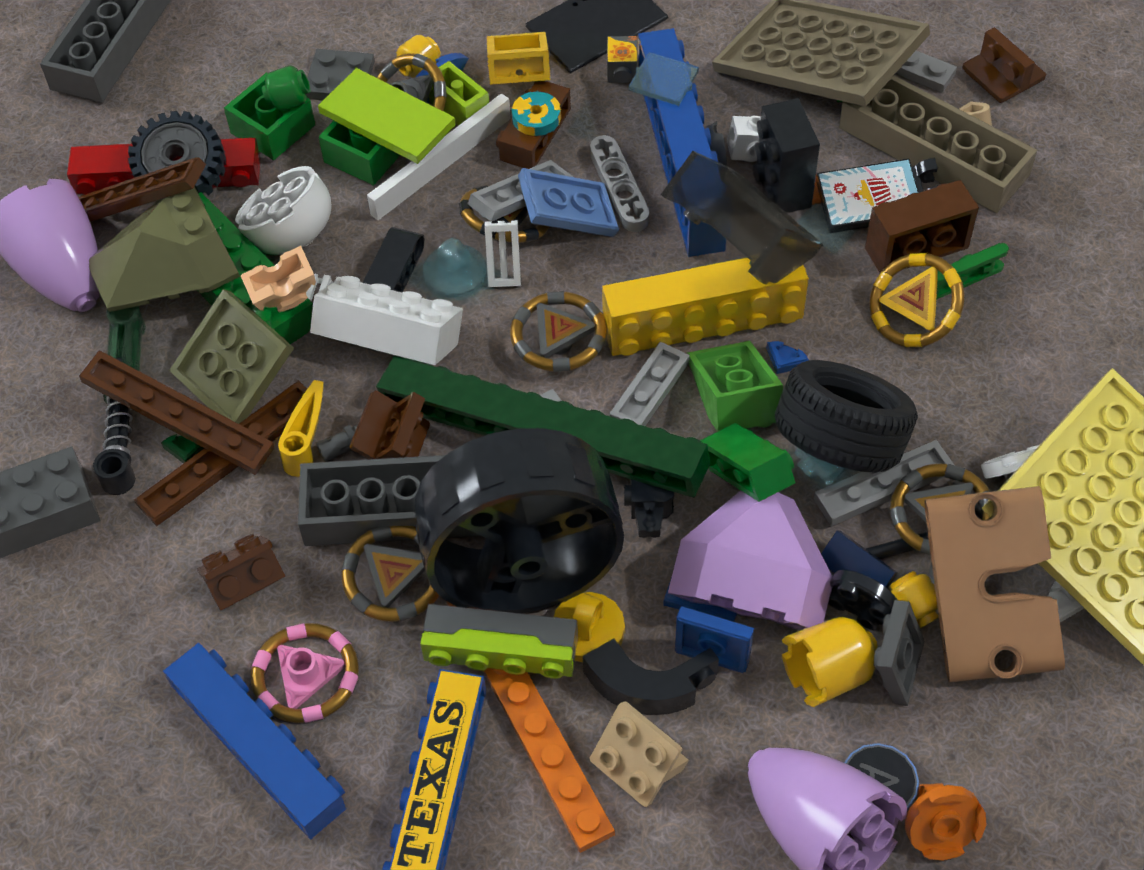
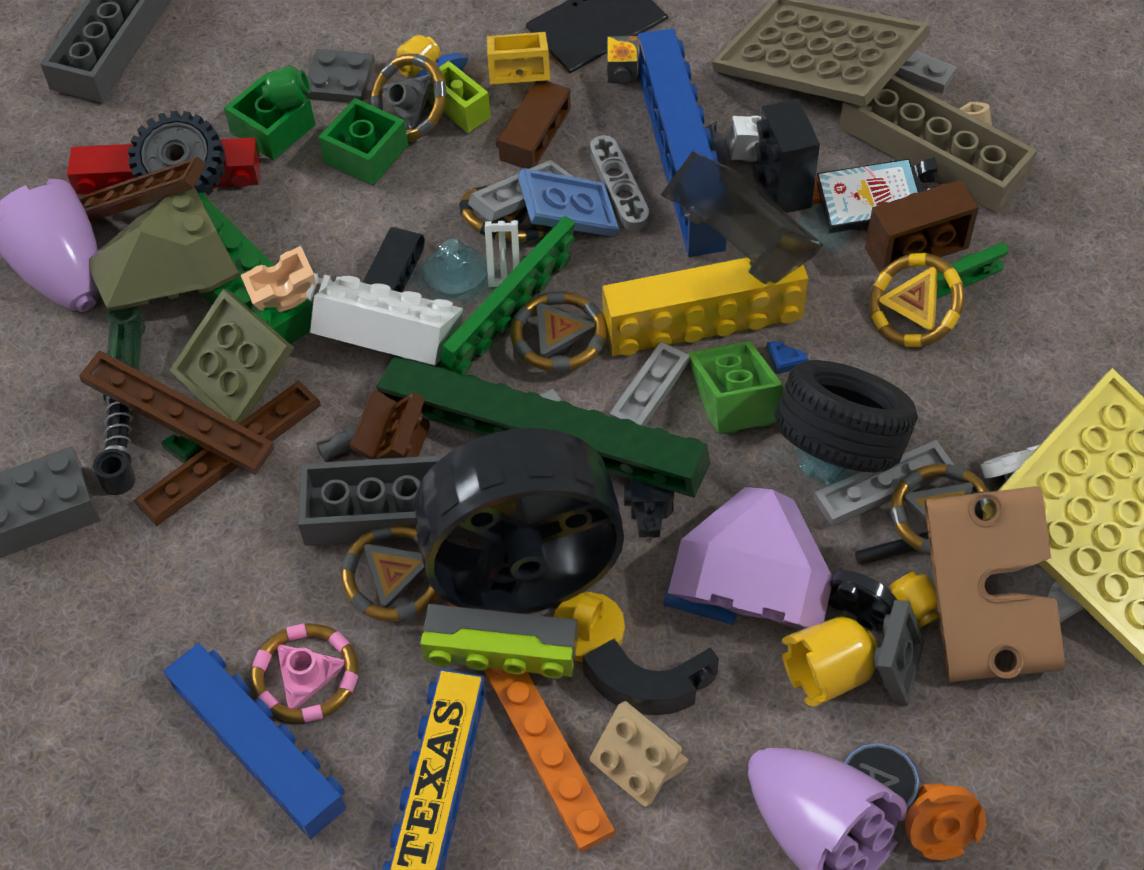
(241, 570): reddish brown bracket -> none
(286, 212): white cylinder -> none
(300, 430): yellow piece -> none
(387, 115): lime tile -> none
(445, 153): white tile -> none
(496, 312): none -> green plate
(536, 113): piece -> none
(663, 78): clear light blue piece -> none
(727, 639): blue tile -> none
(749, 462): green brick -> none
(846, 554): dark blue tile -> none
(1003, 67): reddish brown bracket -> none

